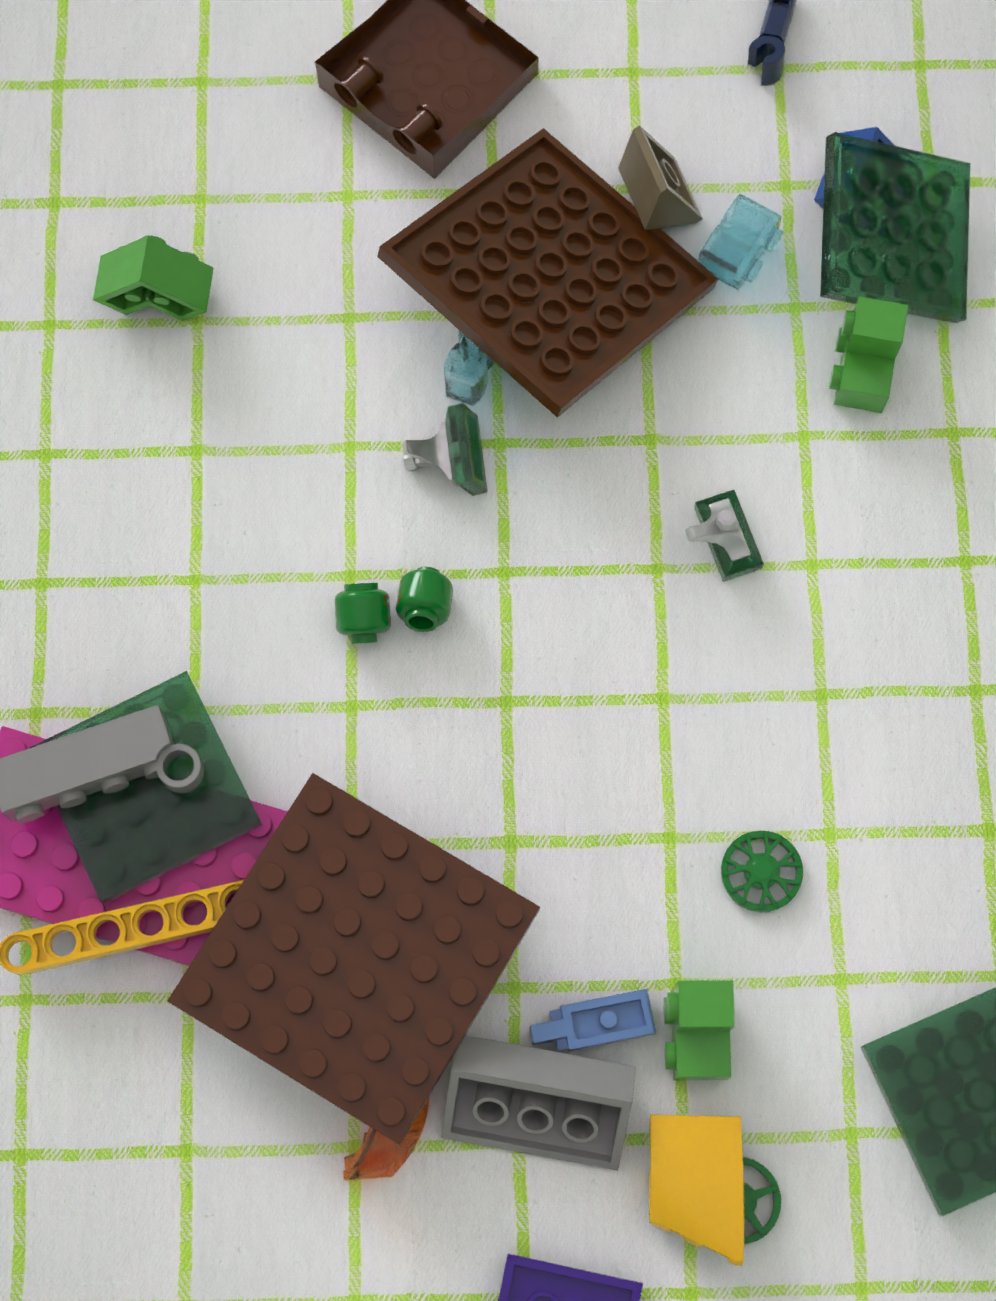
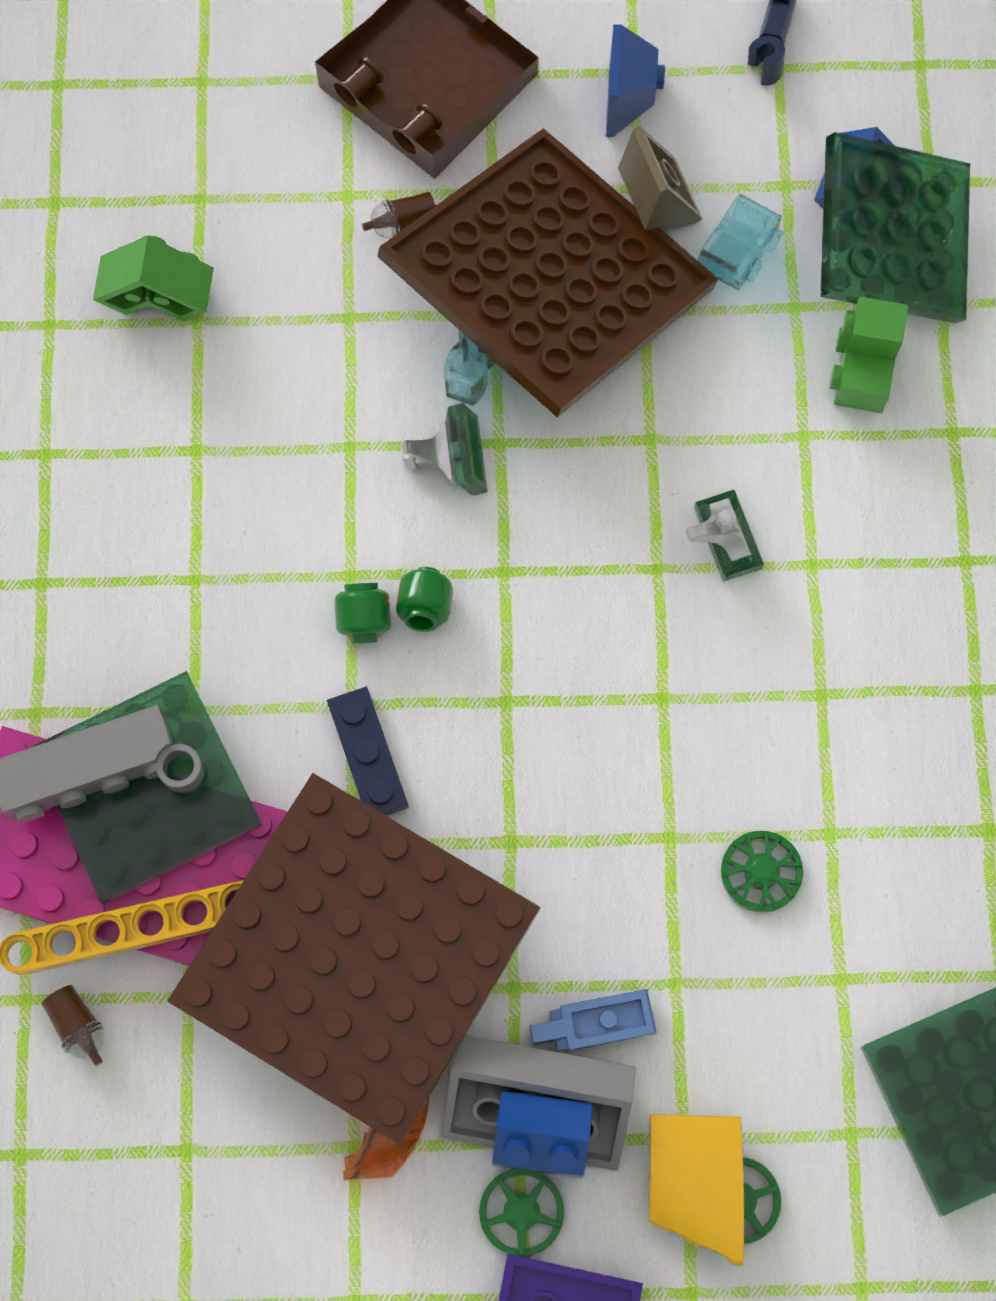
(75, 1024): none -> reddish brown piece
(367, 751): none -> dark blue plate
(395, 215): none -> piece
(521, 1212): none -> green wheel
(542, 1134): none -> blue slope
(632, 79): none -> blue slope
(700, 1029): bright green brick -> none

